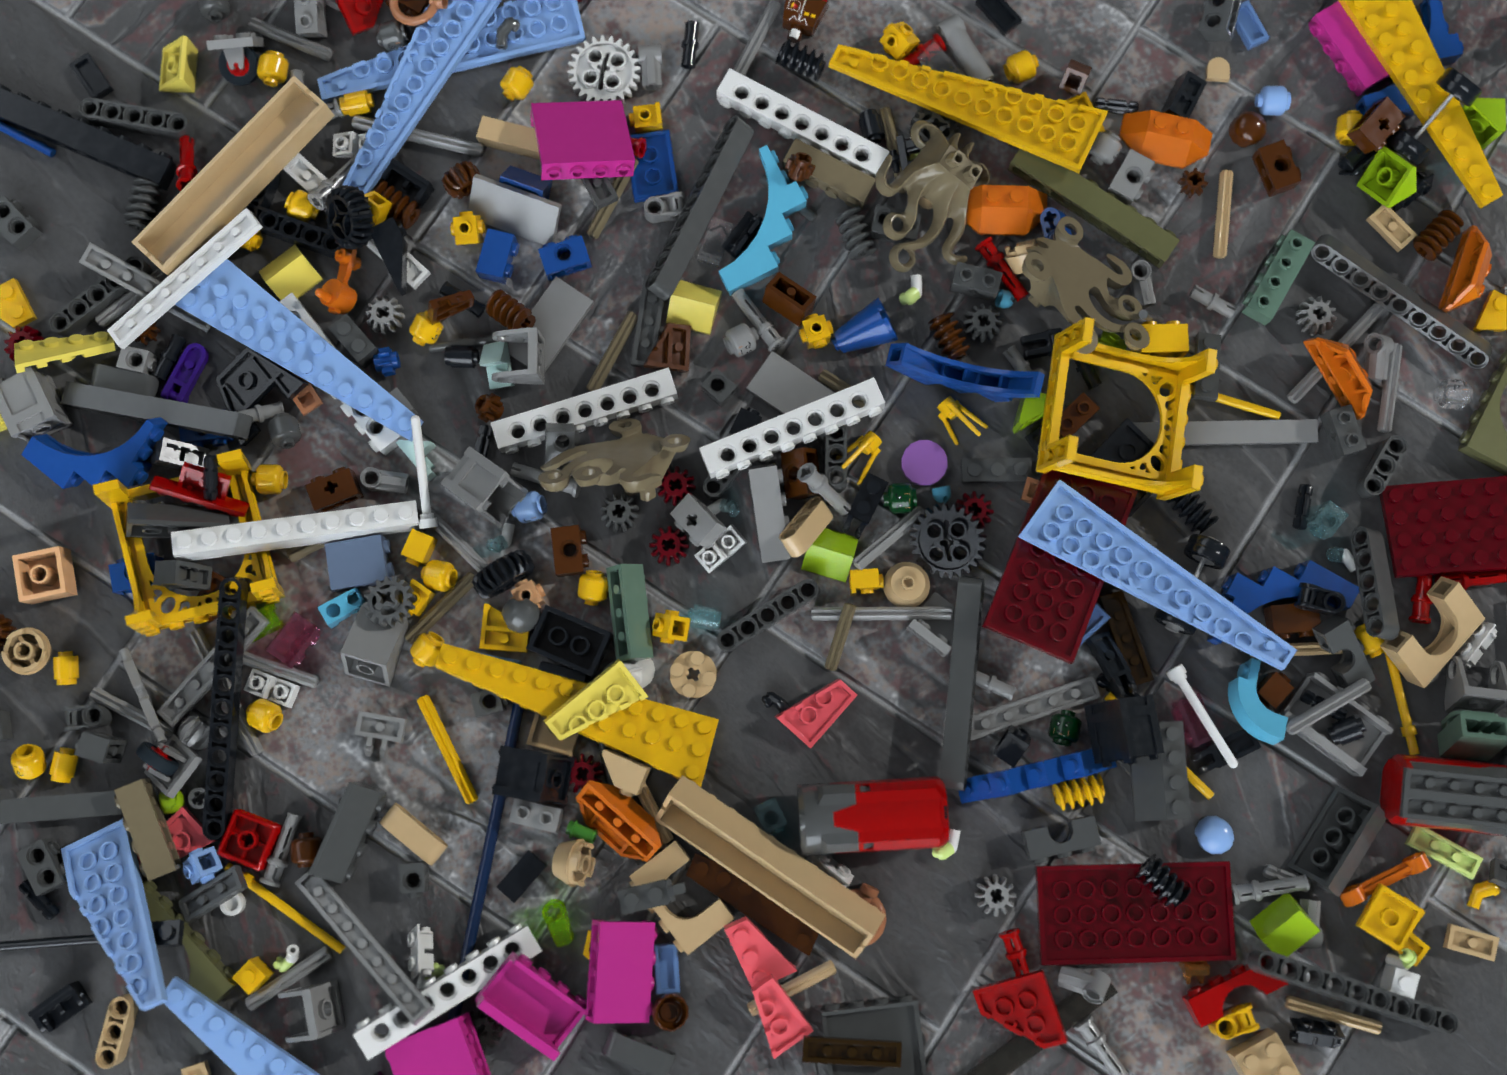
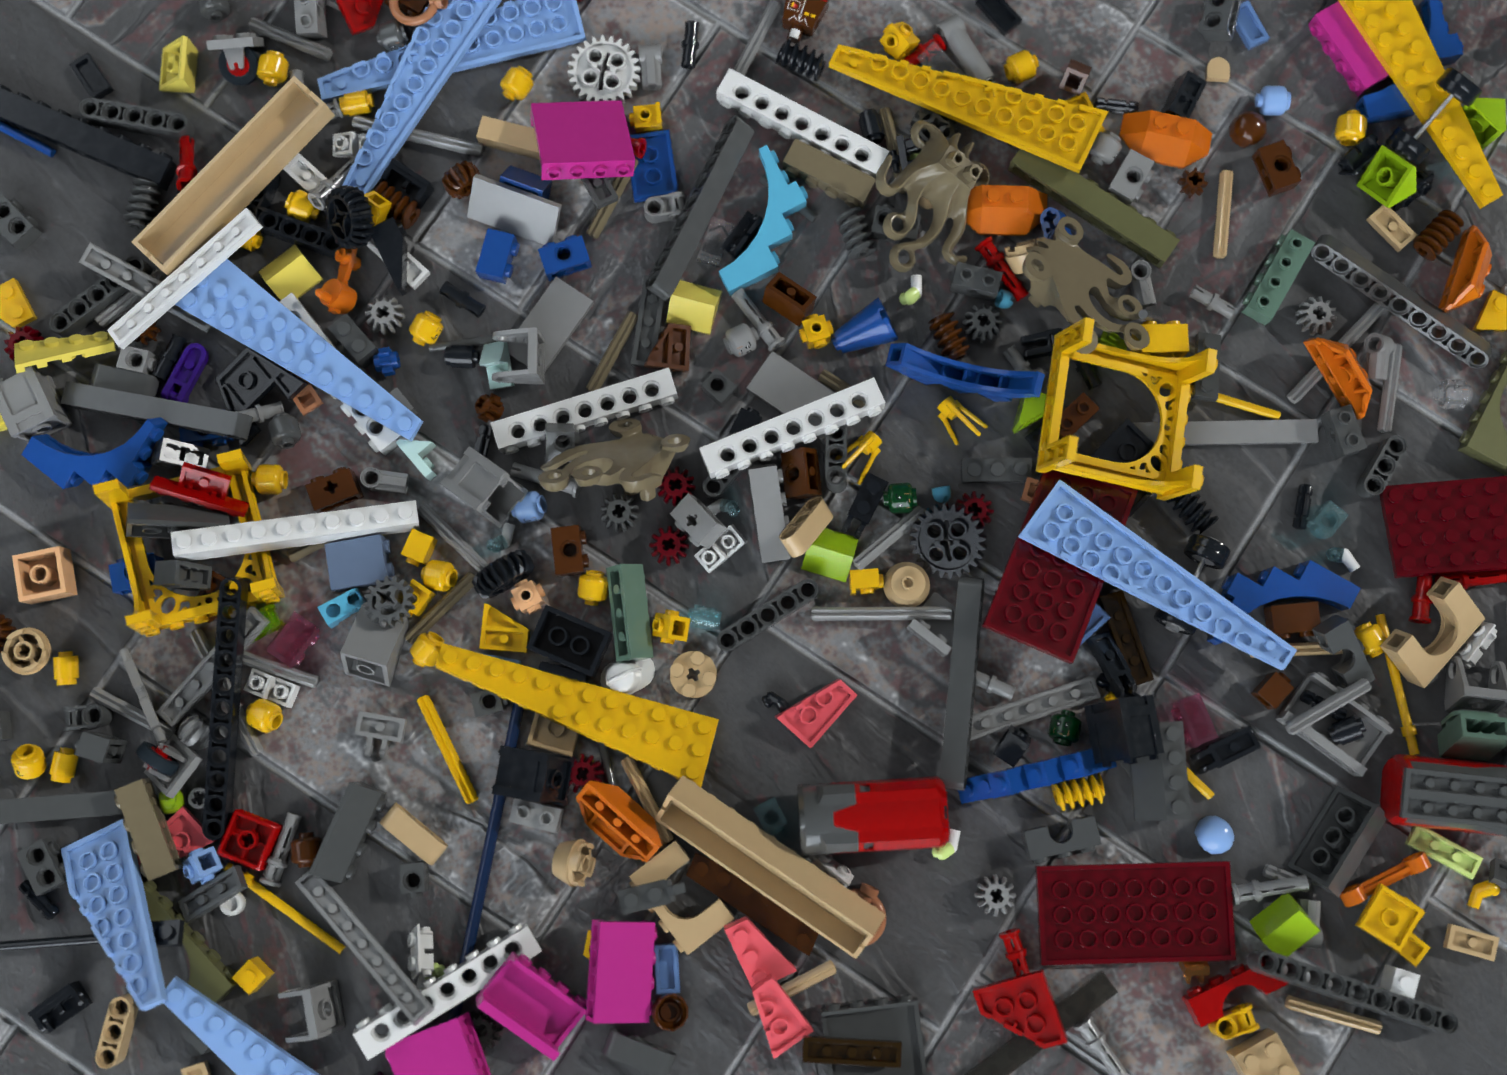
(210, 477): black axle -> none
(288, 978): light grey axle -> none
(291, 958): arm -> none
(427, 518): white piece -> none
(447, 306): reddish brown wing -> none
(473, 234): yellow brick -> none
(503, 30): dark grey arm -> none
(508, 311): reddish brown piece -> none
(521, 615): dark grey hair -> none
(521, 876): black tile -> none
(558, 926): clear neon green piece -> none
(580, 831): bright green pin -> none
(606, 694): light yellow wing -> none
(626, 772): tan slope -> none
(800, 166): reddish brown gear -> none
(819, 484): light grey pin -> none
(840, 636): dark tan axle -> none
(924, 463): medium lavender tile -> none
(1091, 985): light grey piece -> none
(1163, 881): black piece -> none
(1178, 676): white piece -> none
(1249, 709): medium azure arch -> none
(1315, 598): black piece -> none
(1327, 1032): black hinge -> none
(1375, 583): dark grey beam -> none
(1376, 125): reddish brown brick -> none
(1402, 961): arm -> none

